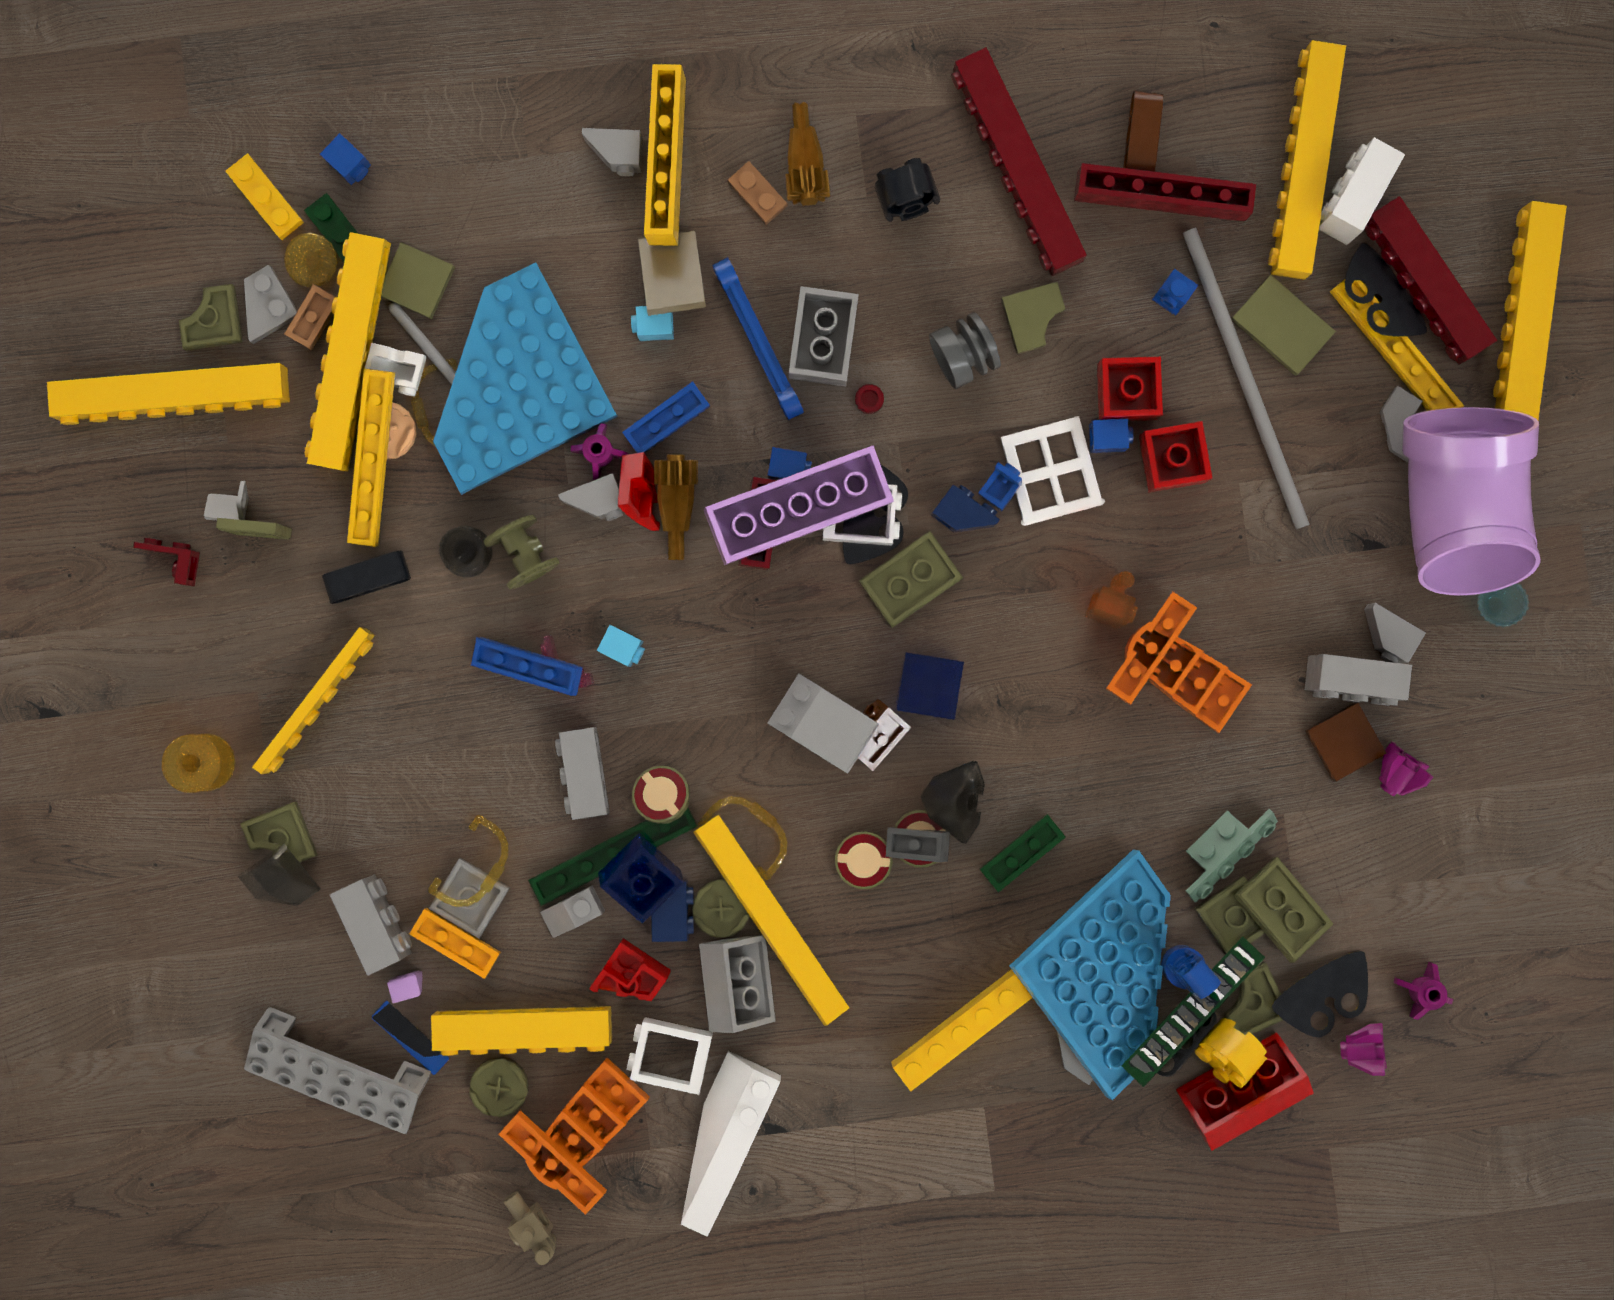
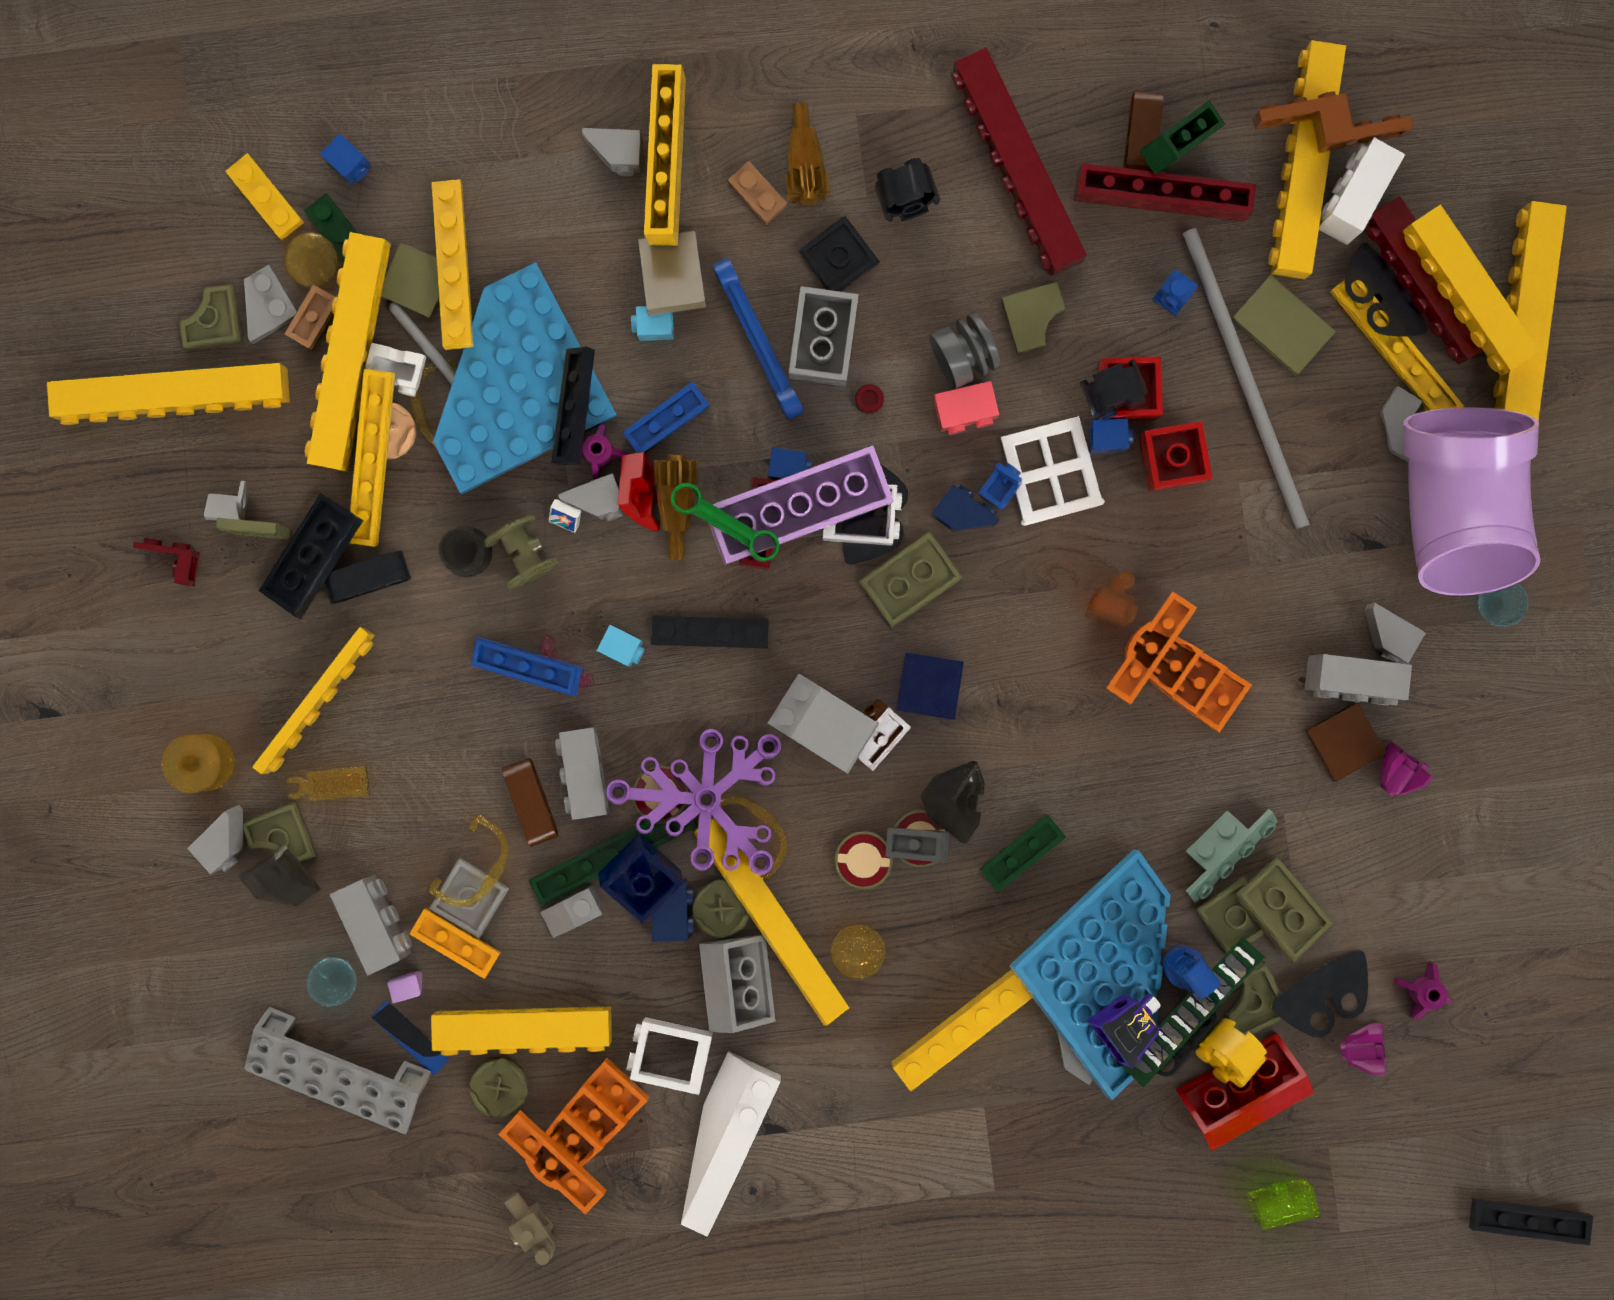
(220, 842): none -> light grey slope
(310, 556): none -> black tile
(331, 981): none -> clear light blue hat
(333, 784): none -> clear yellow plate
(452, 264): none -> yellow plate
(530, 802): none -> reddish brown beam
(564, 515): none -> white tile
(573, 406): none -> black plate
(631, 973): red slope -> none
(670, 797): none -> medium lavender plant
(710, 632): none -> black plate
(724, 522): none -> green piece
(839, 256): none -> black tile
(858, 951): none -> clear yellow wheel
(966, 407): none -> coral brick
(1115, 389): none -> black brick
(1127, 1027): none -> torso
(1182, 137): none -> dark green brick
(1283, 1203): none -> clear neon green brick
(1332, 121): none -> dark orange bracket
(1470, 291): none -> yellow brick
(1531, 1221): none -> black plate

